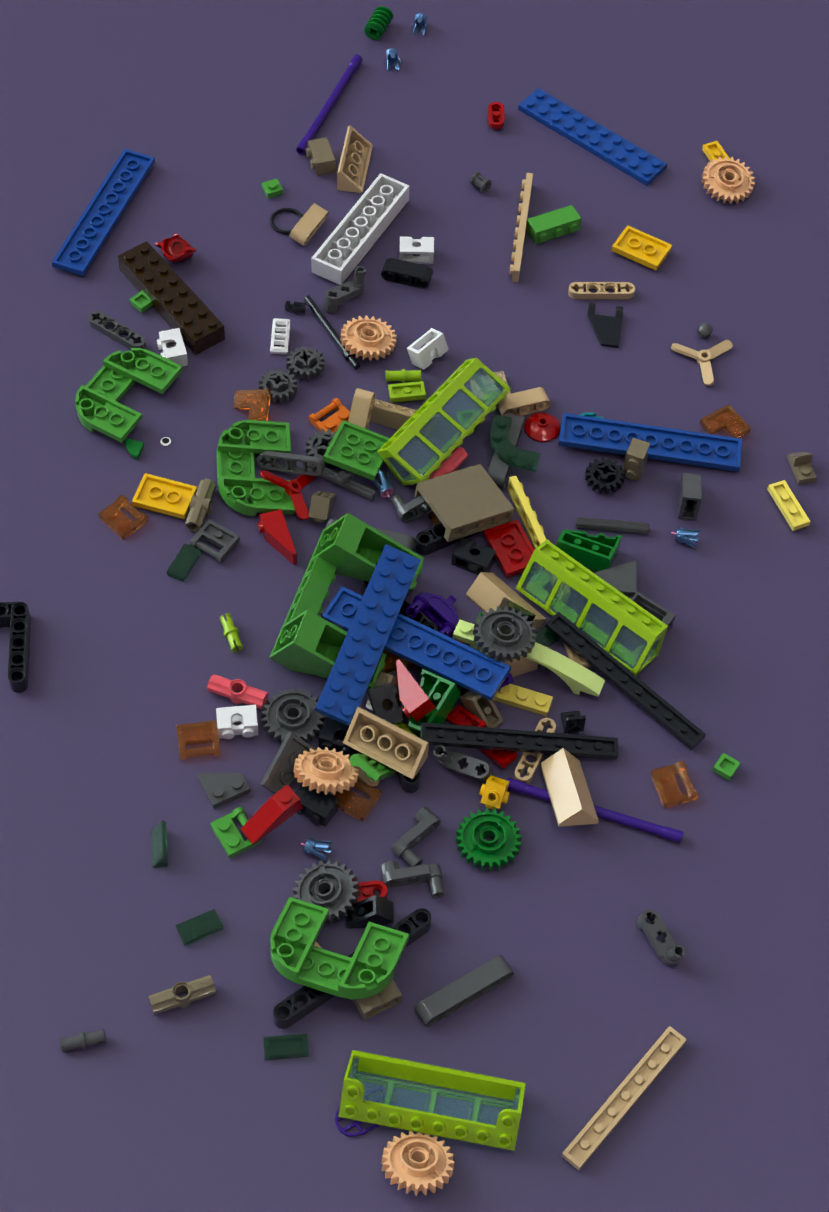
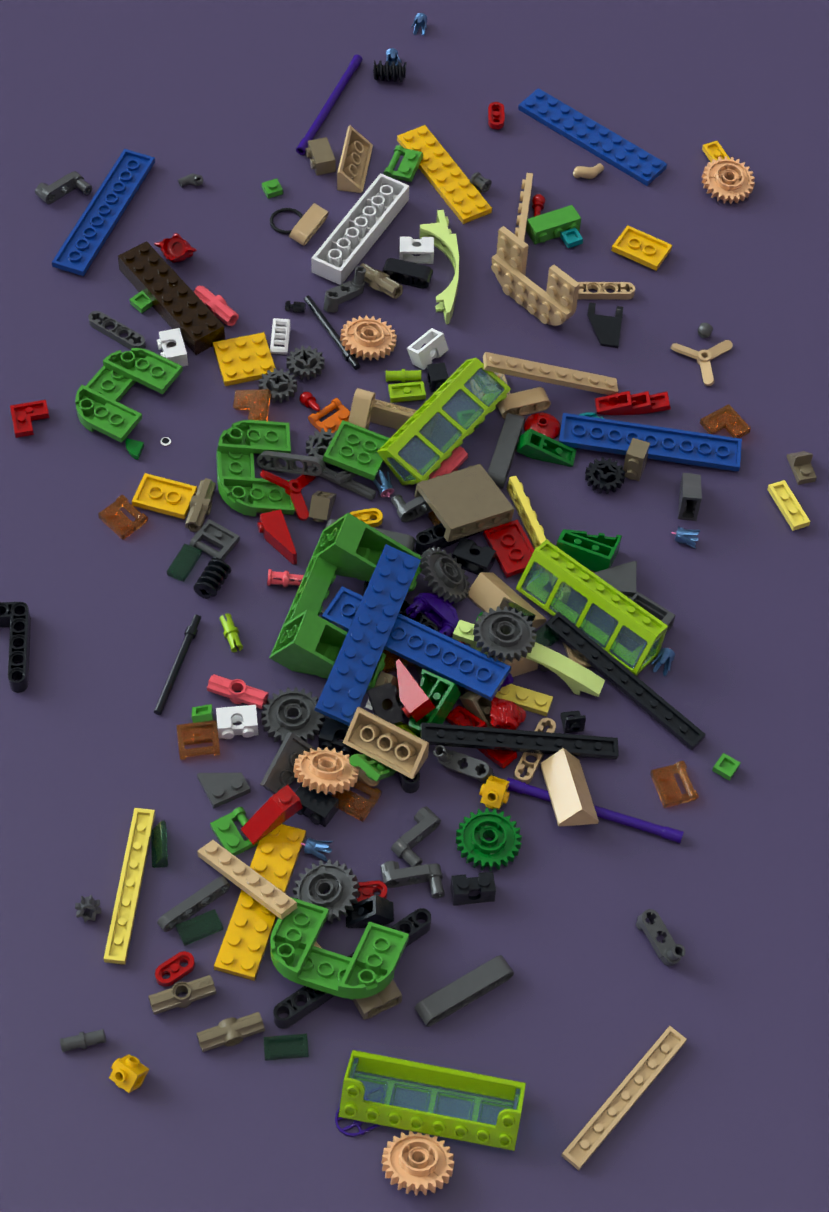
(24, 413): none -> red plate
(61, 187): none -> dark grey beam
(88, 908): none -> dark grey gear
(128, 1073): none -> yellow brick
(129, 886): none -> light yellow plate
(174, 969): none -> red plate
(190, 633): none -> black bar
(192, 179): none -> dark grey arm
(193, 904): none -> dark grey beam
(202, 713): none -> bright green plate
(212, 578): none -> black piece
(217, 306): none -> coral piece
(230, 1031): none -> dark tan piece
(243, 358): none -> yellow plate
(247, 879): none -> tan plate
(252, 922): none -> yellow plate
(273, 578): none -> coral pin
(309, 401): none -> red bar
(367, 514): none -> yellow plate
(378, 22): green piece -> none
(380, 281): none -> dark tan piece
(389, 71): none -> black piece
(407, 166): none -> bright green plate
(436, 375): none -> black brick
(444, 575): none -> dark grey gear
(445, 175): none -> yellow plate
(447, 243): none -> yellowish green slope
(462, 886): none -> black brick
(506, 450): clear green plate -> none
(506, 714): none -> red hair
(538, 204): none -> red bar
(545, 448): none -> green slope
(549, 374): none -> tan plate
(550, 306): none -> tan plate
(571, 238): none -> teal plate
(588, 172): none -> tan arm
(612, 525): dark grey axle -> none
(628, 404): none -> red slope
(665, 656): none -> flat silver piece

